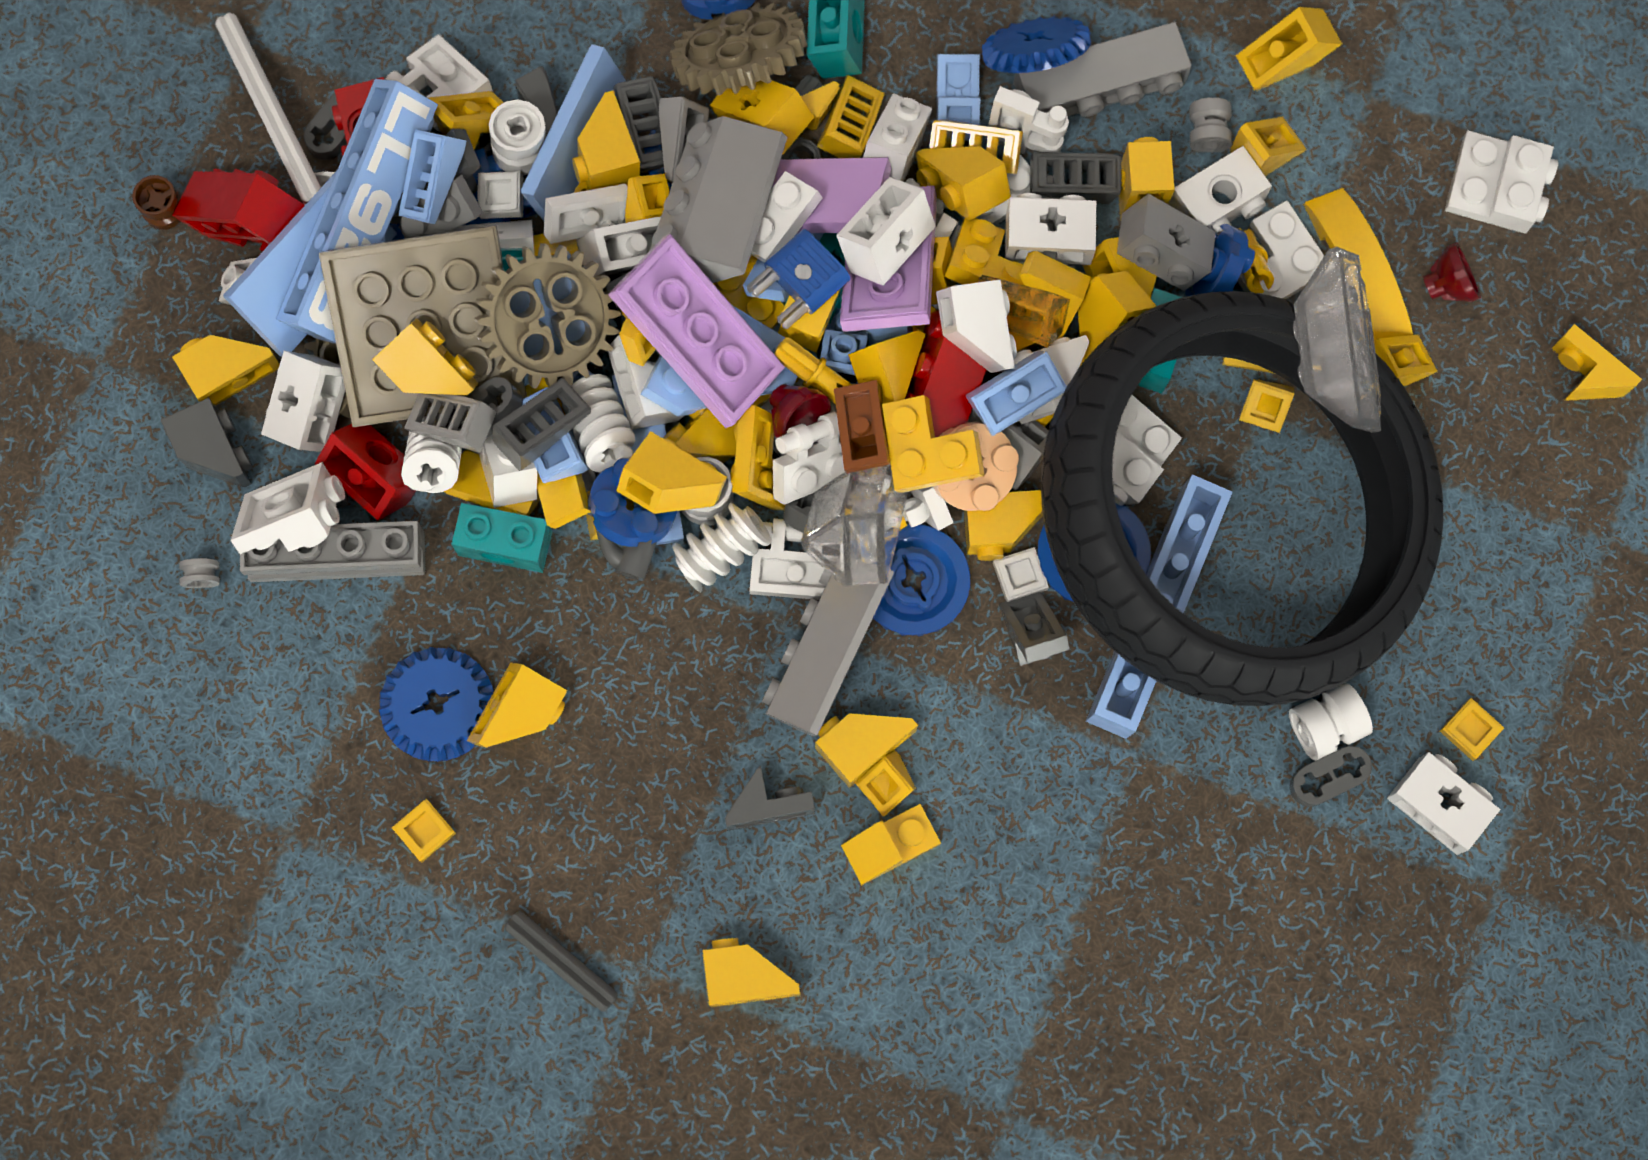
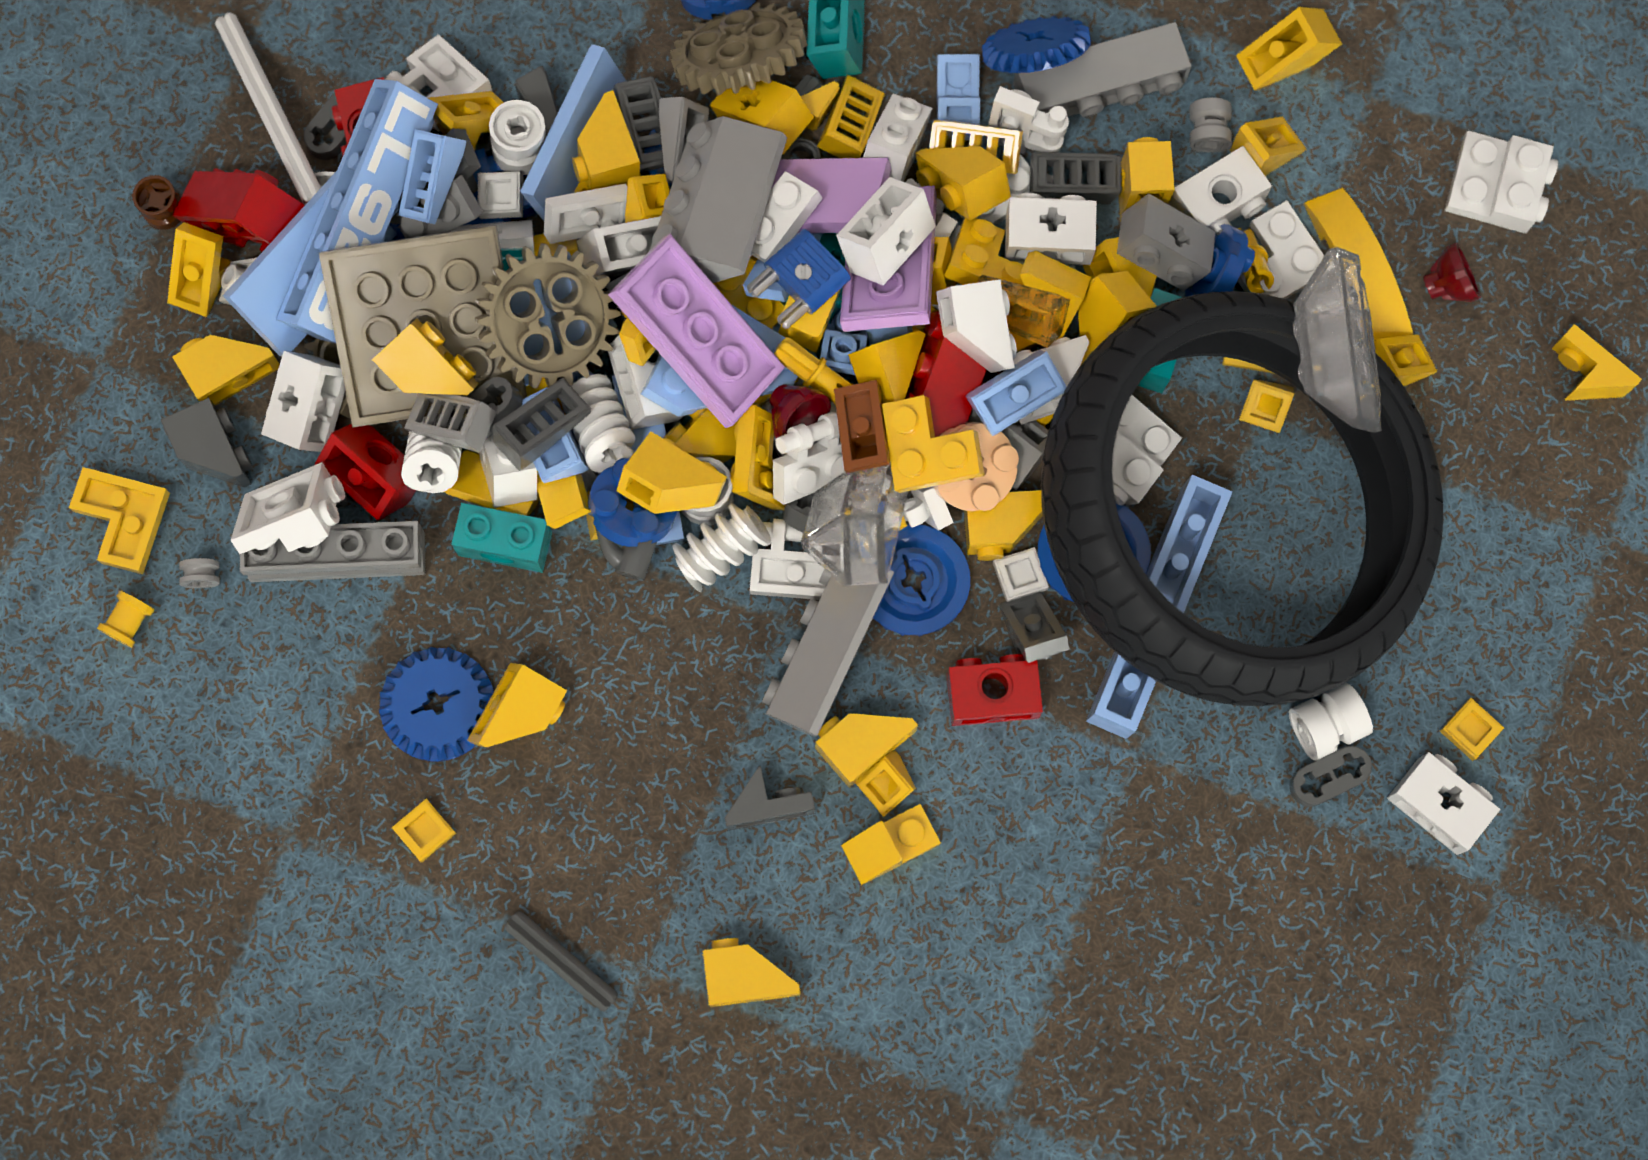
(125, 619): none -> yellow bush
(133, 515): none -> yellow plate
(196, 269): none -> yellow slope
(972, 706): none -> red brick

